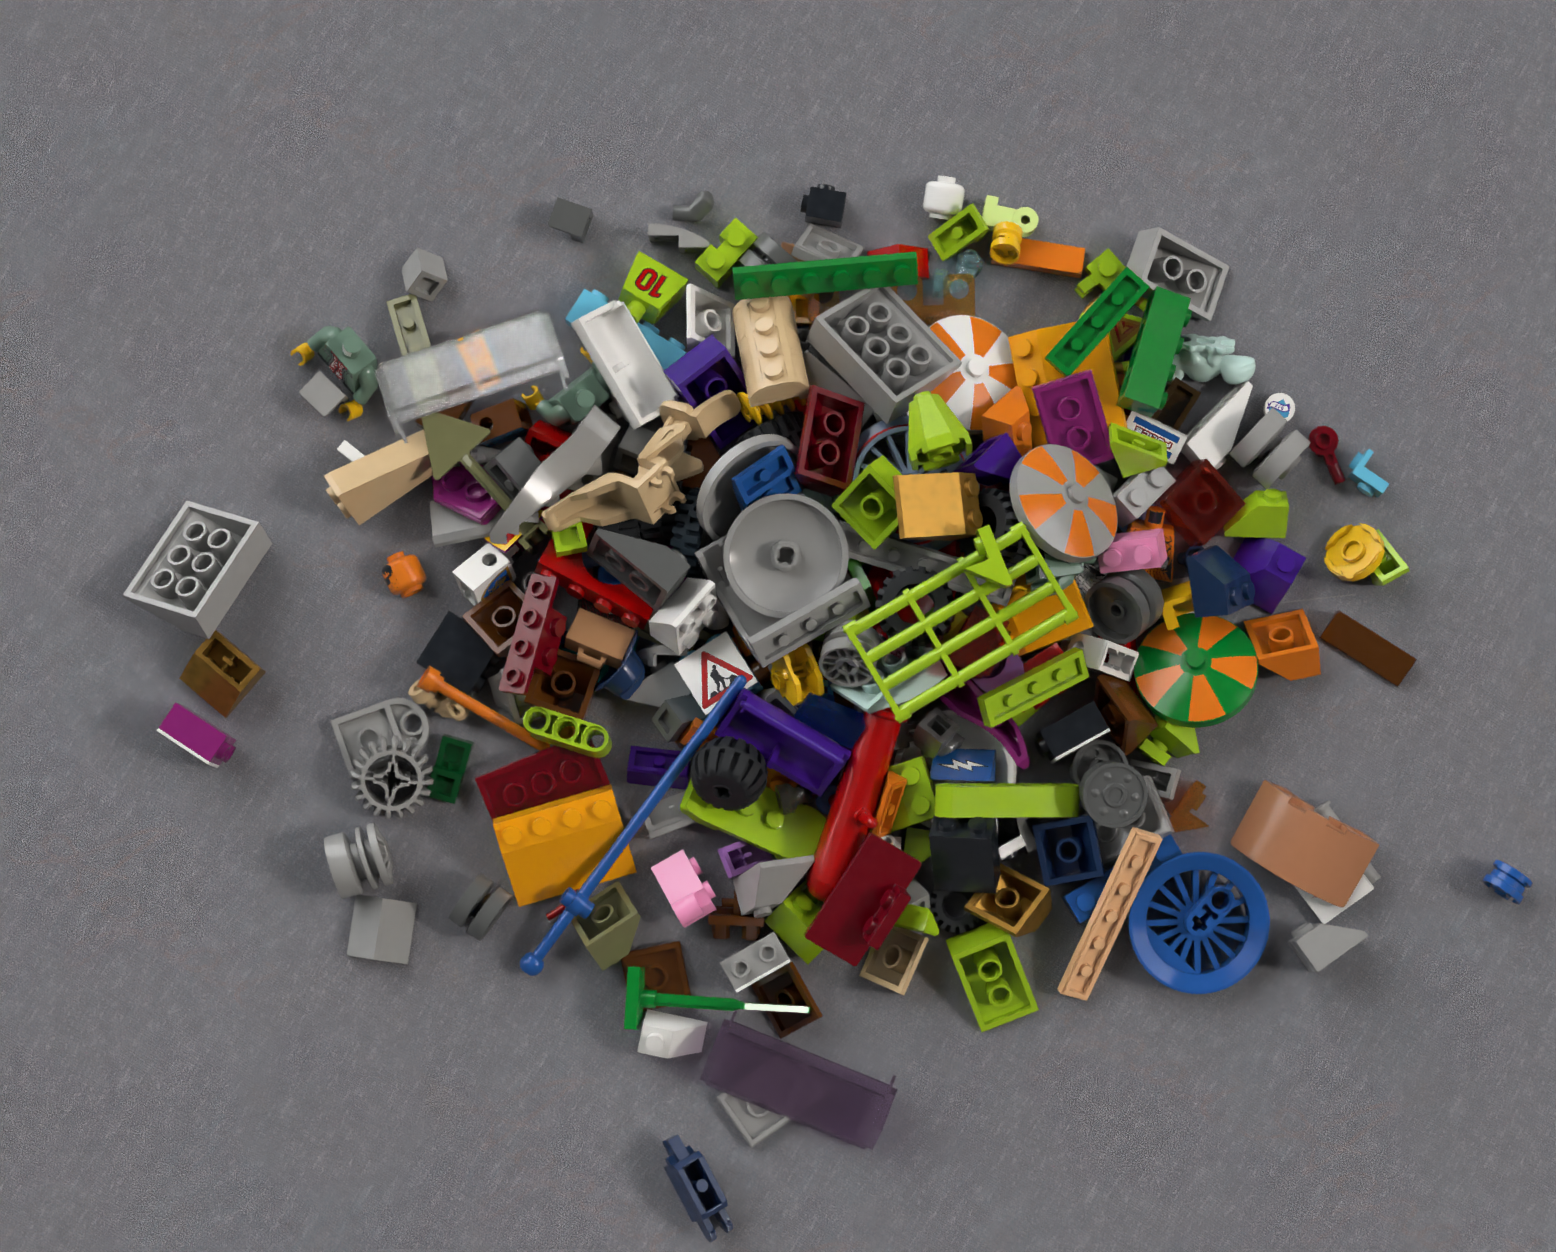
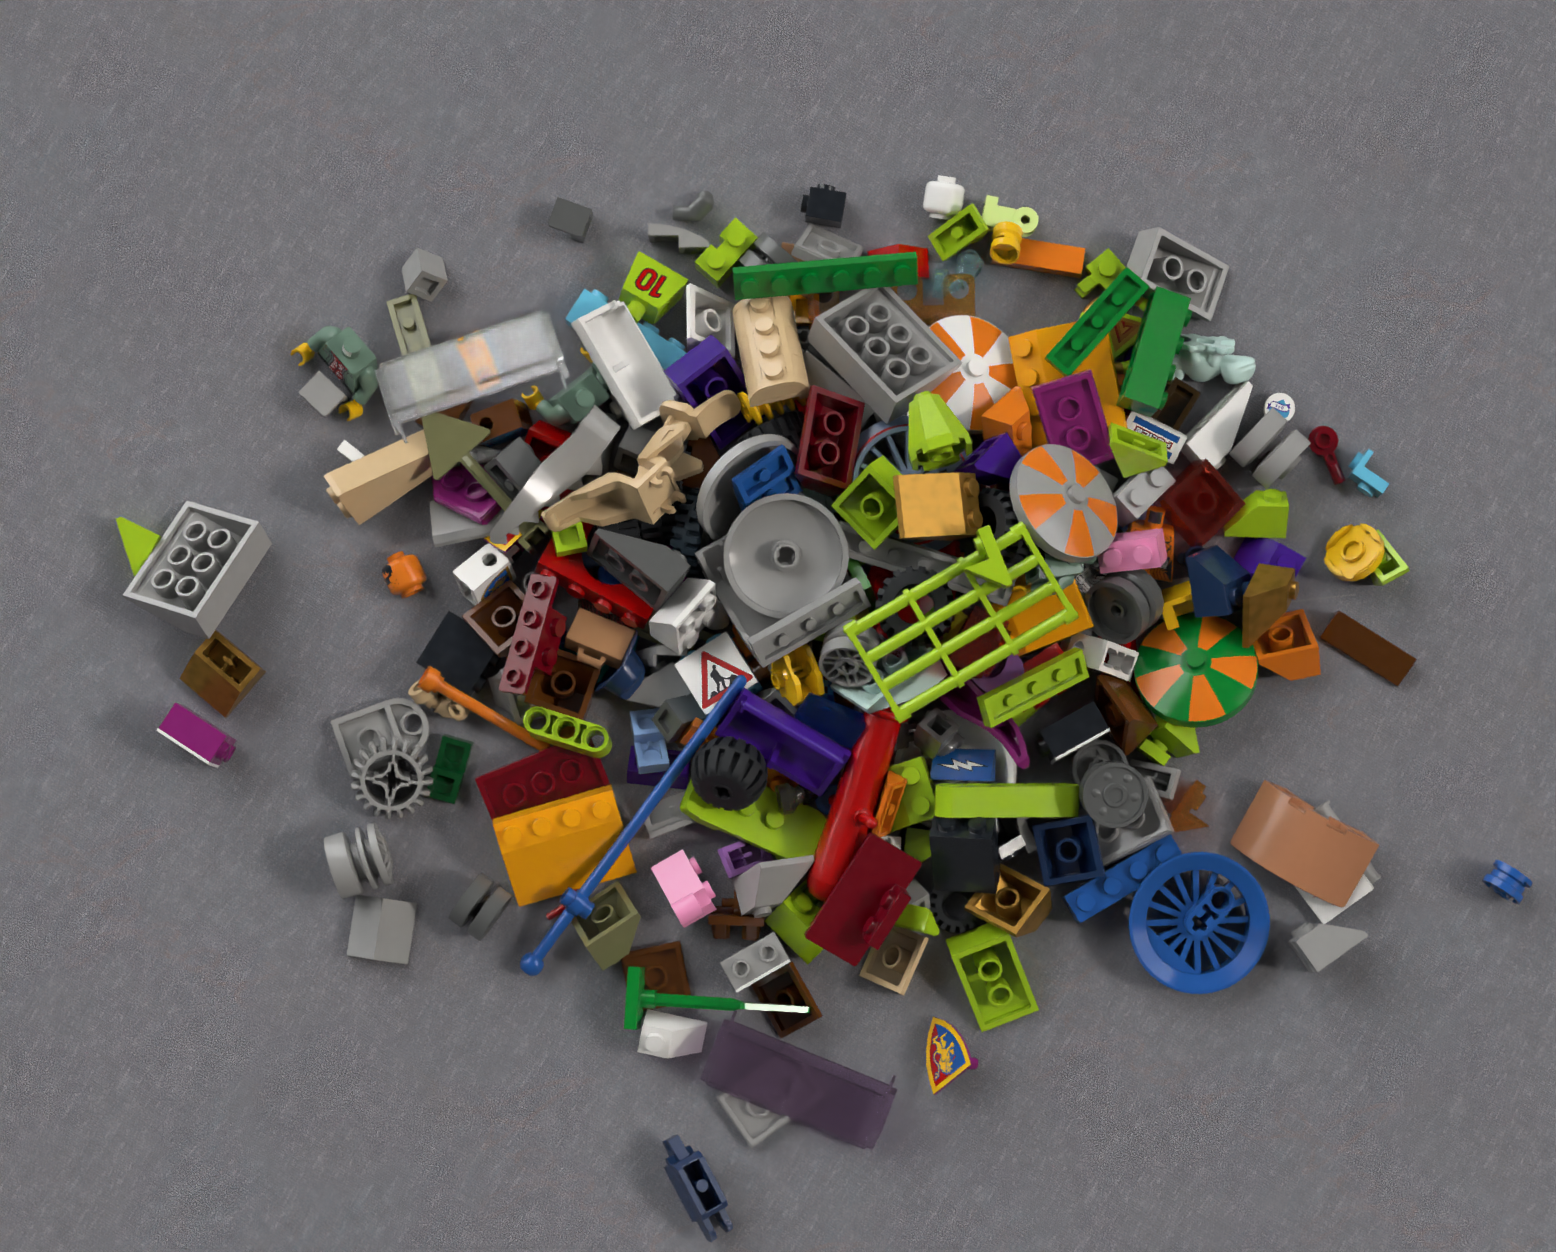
(137, 542): none -> lime slope
(648, 742): none -> light blue slope
(946, 1055): none -> shield
(1109, 913): light nougat tile -> none
(1266, 600): none -> pearl gold slope

